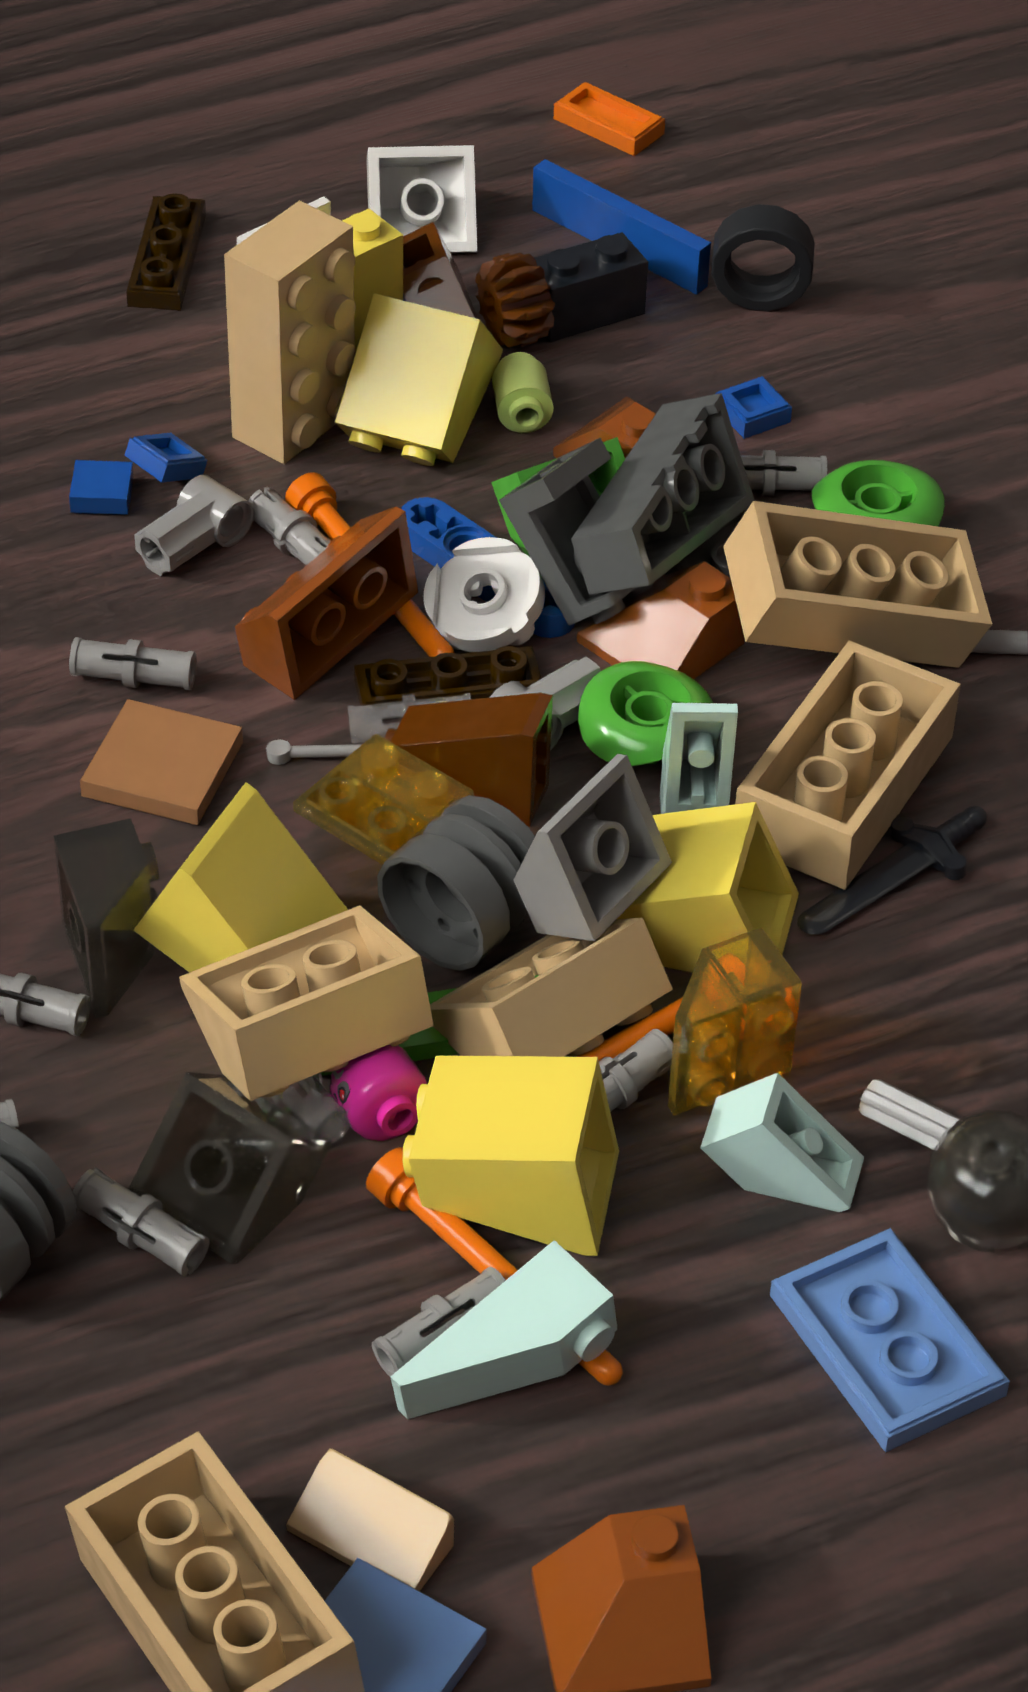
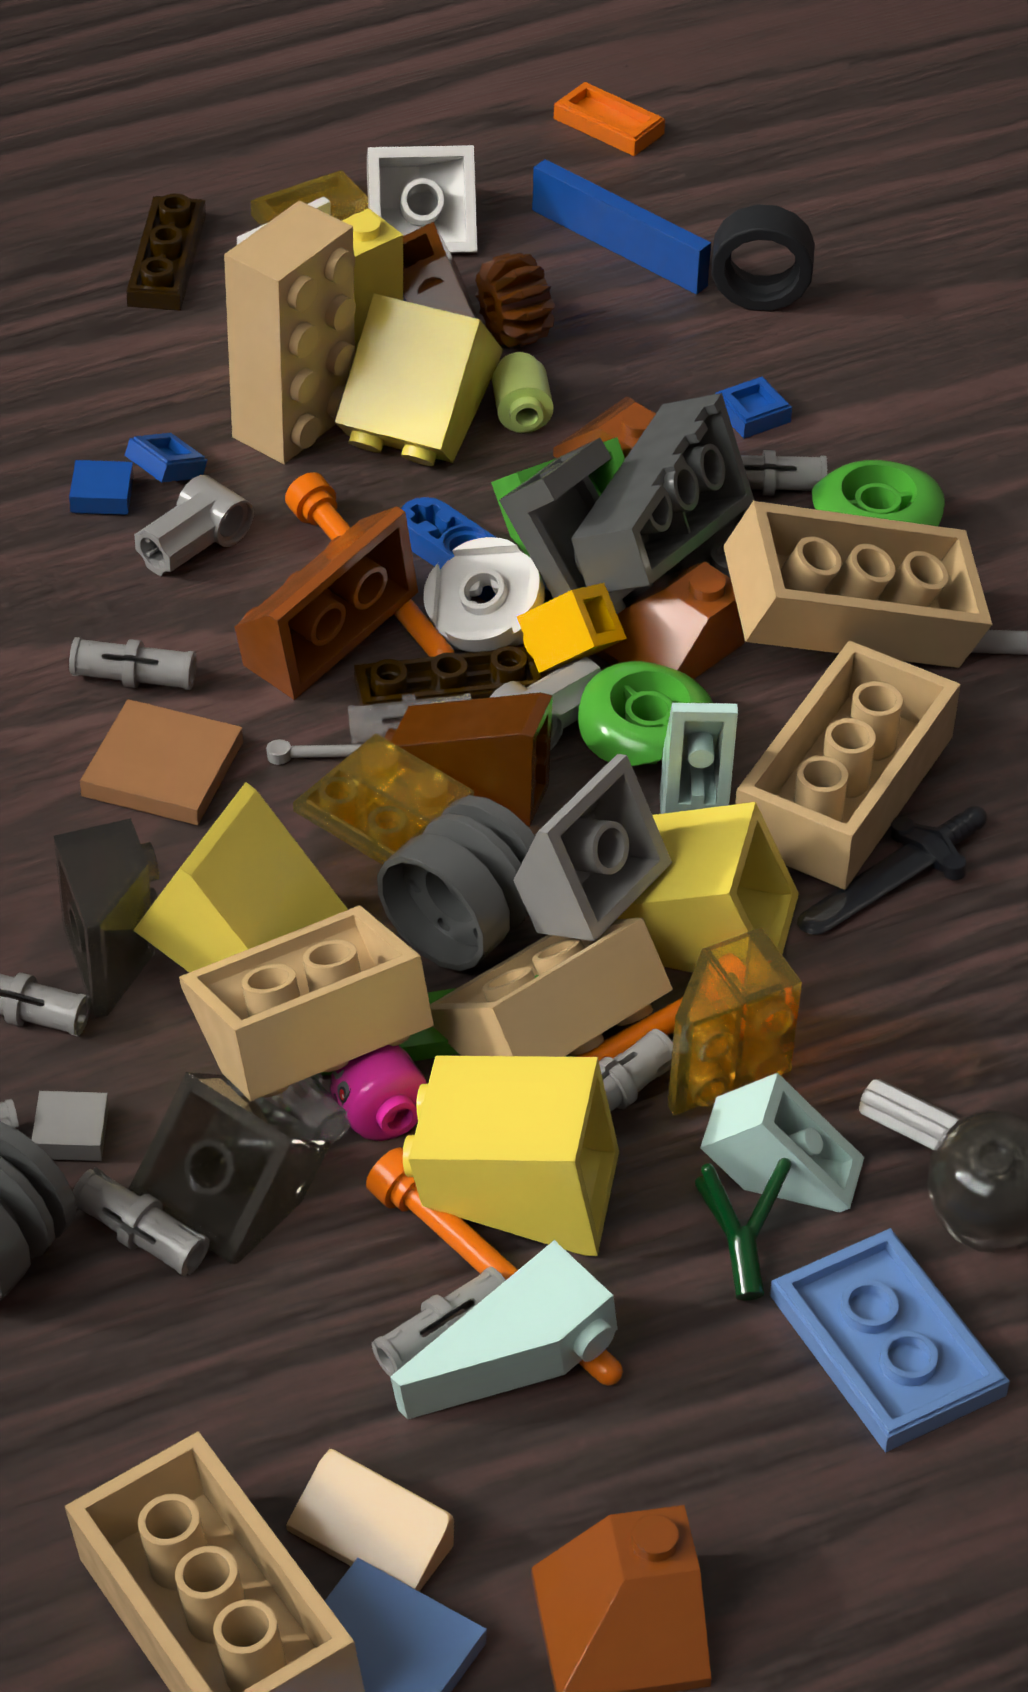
(71, 1124): none -> light grey tile
(292, 529): light grey pin -> none
(337, 187): none -> clear yellow tile
(571, 627): none -> yellow brick
(595, 284): black slope -> none
(740, 1238): none -> dark green plant

